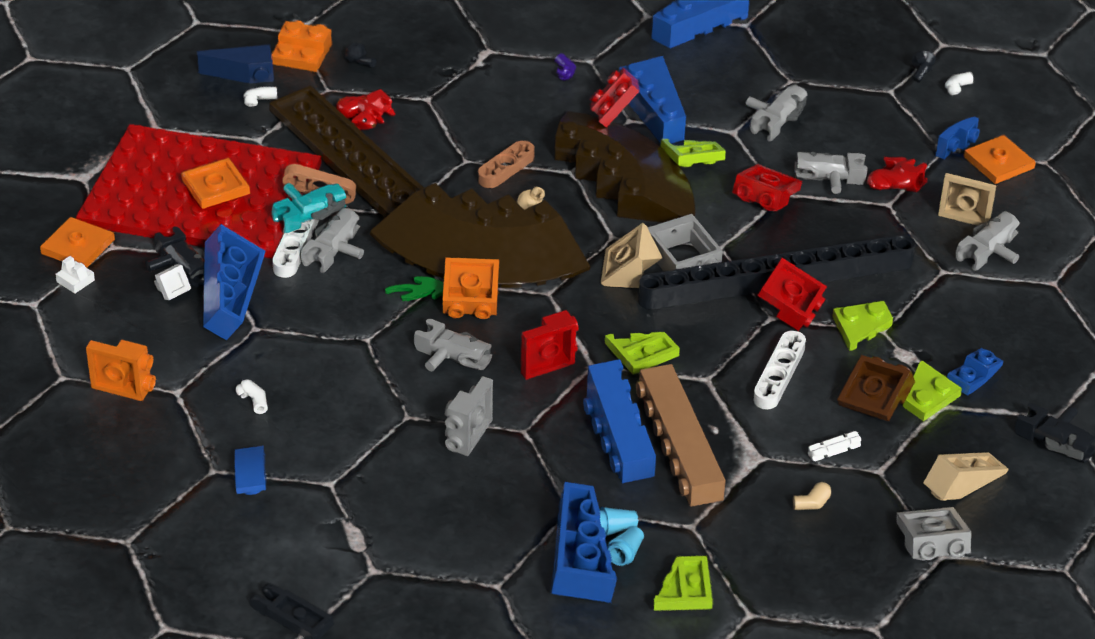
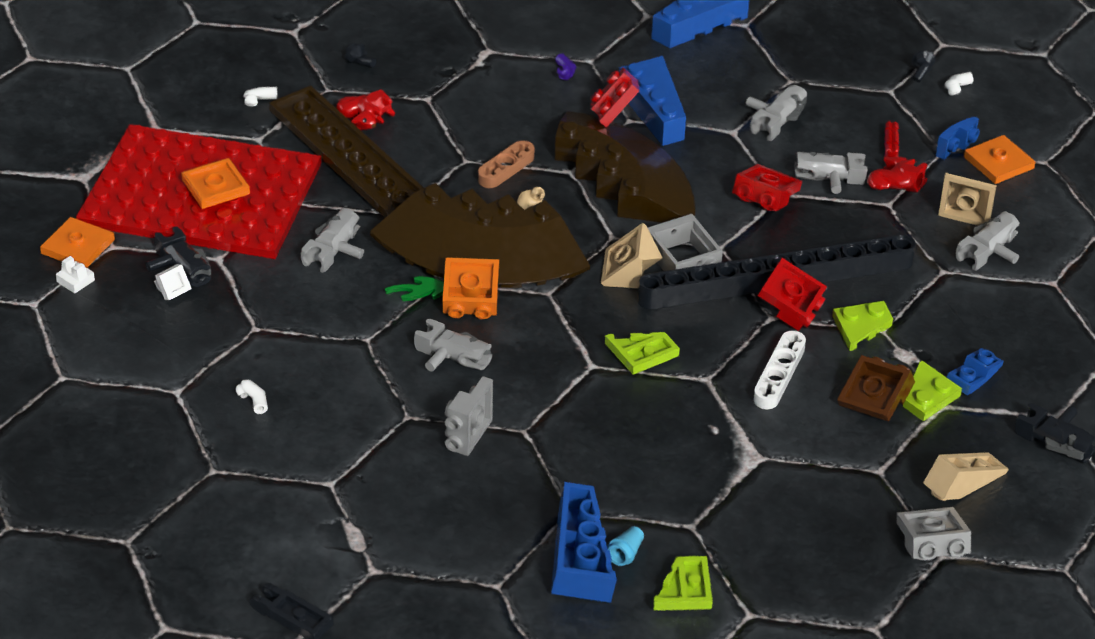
(121, 369): orange plate -> none
(229, 280): blue wedge -> none
(239, 64): dark blue slope -> none
(250, 470): blue slope -> none
(294, 256): white beam -> none
(302, 46): orange plate -> none
(307, 207): teal piece -> none
(315, 175): nougat beam -> none
(550, 345): red plate -> none
(617, 520): medium azure cone -> none
(618, 422): blue wedge -> none
(680, 435): medium nougat brick -> none
(694, 152): lime wing -> none
(815, 499): tan arm -> none
(834, 446): white axle -> none
(891, 139): none -> red axle

